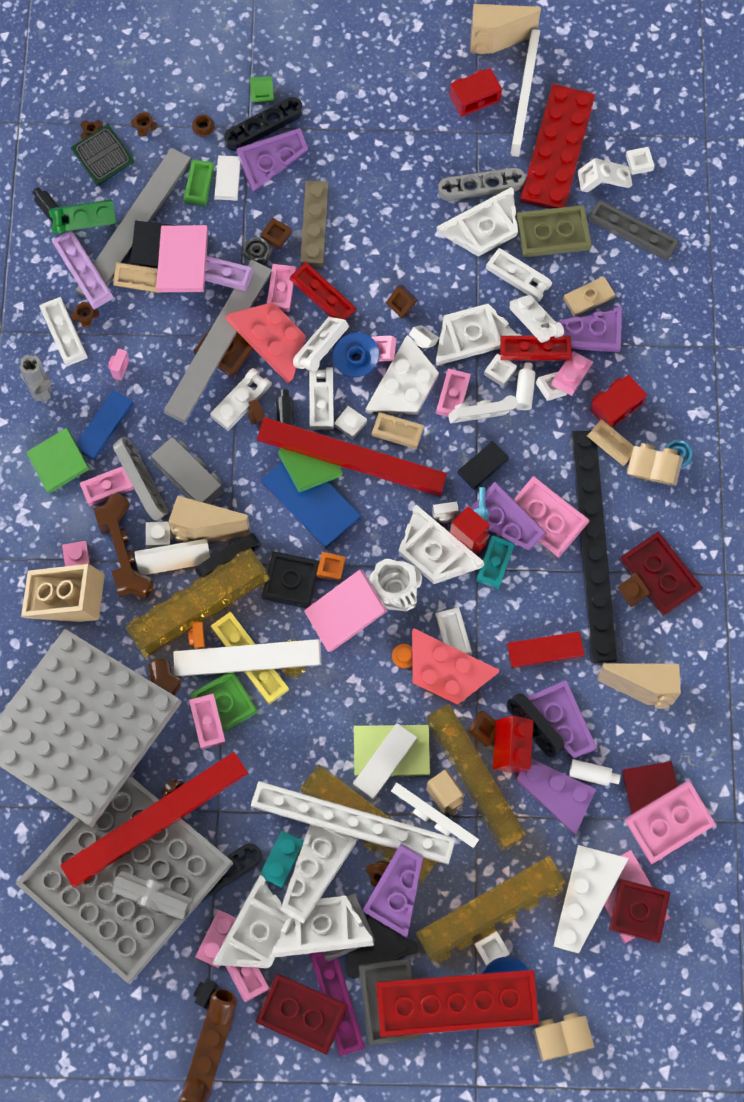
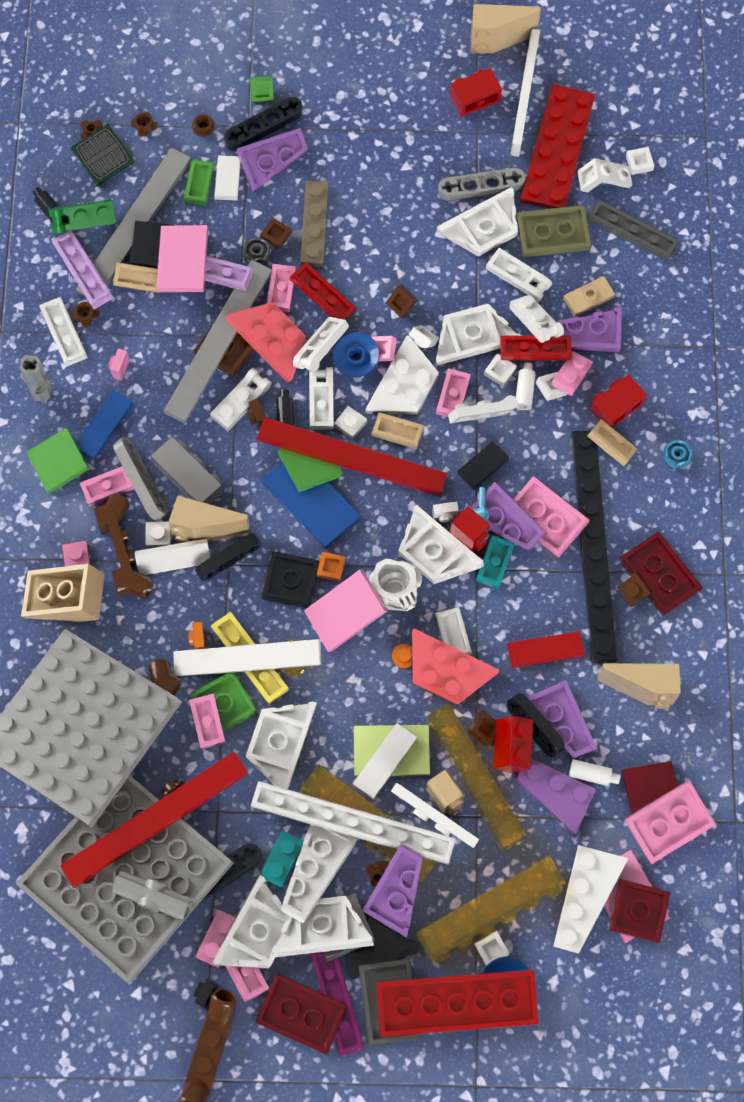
(197, 603): clear yellow brick -> none
(279, 741): none -> white wing
(564, 1037): tan brick -> none
(655, 465): tan brick -> none

